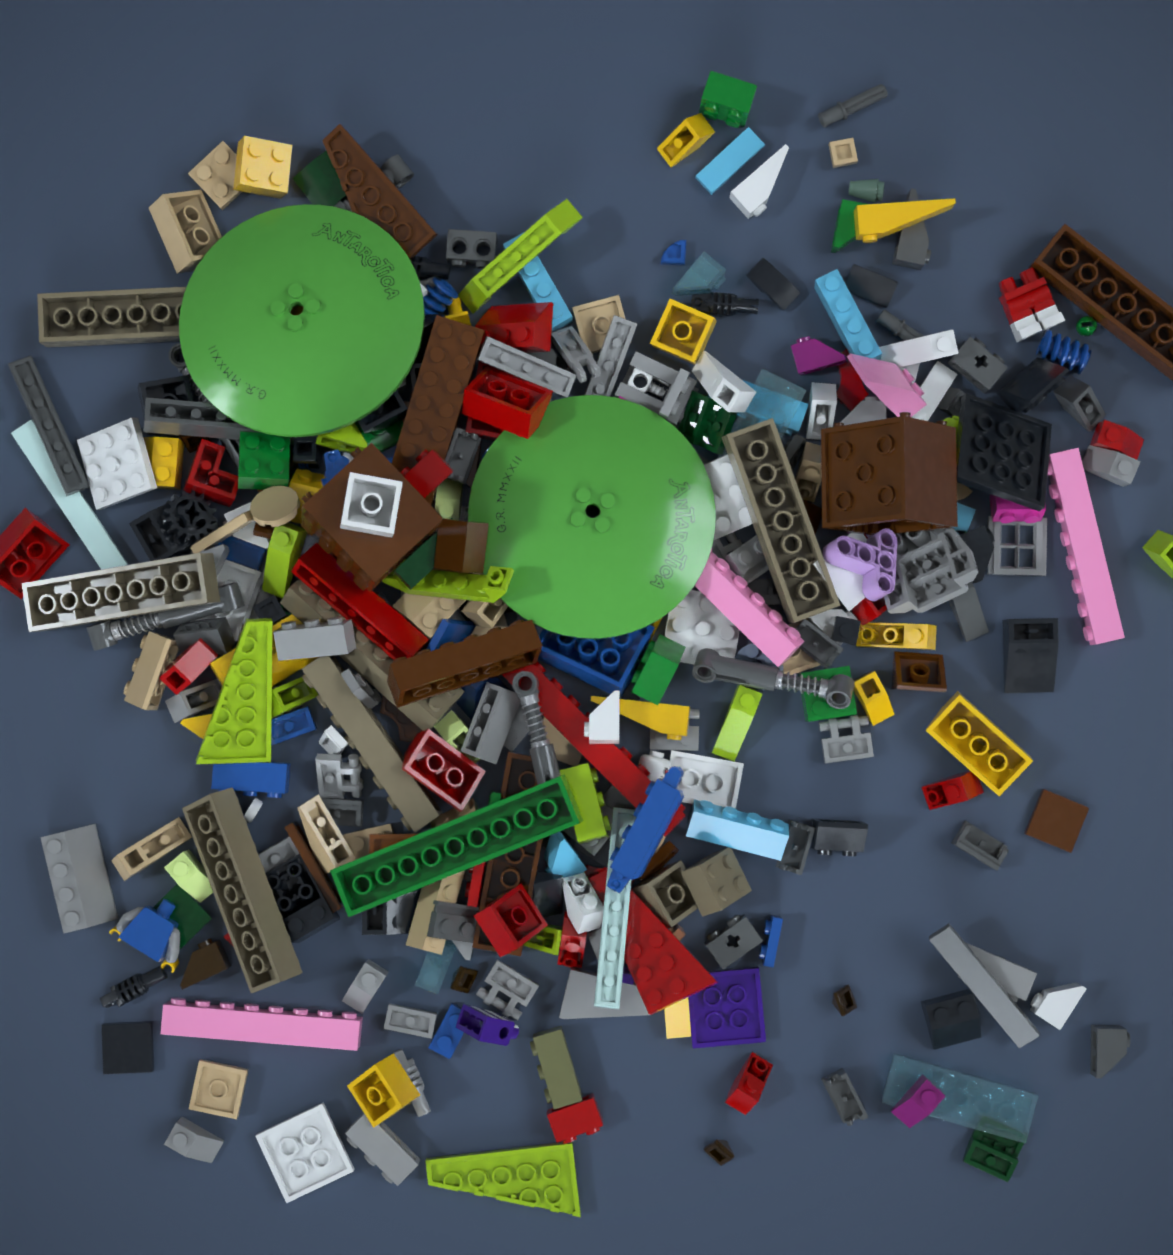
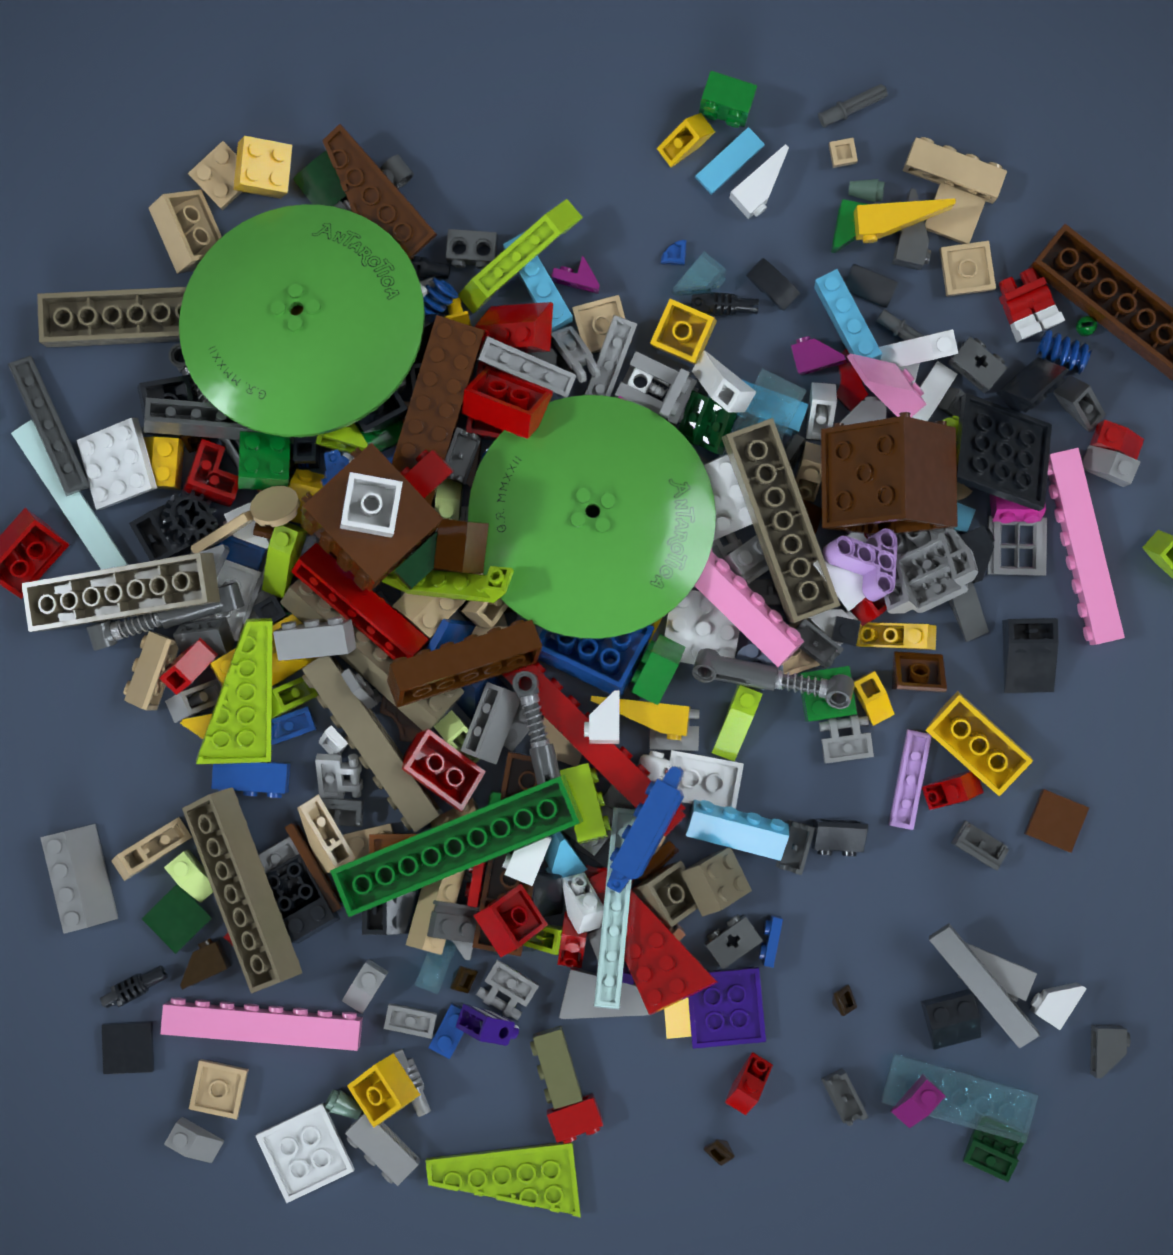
(152, 932): blue torso -> none
(253, 810): white tile -> none
(343, 1105): none -> sand green cone
(526, 861): none -> white slope
(582, 280): none -> magenta slope
(910, 779): none -> lavender tile
(954, 169): none -> tan brick
(961, 220): none -> tan tile
(967, 268): none -> tan plate

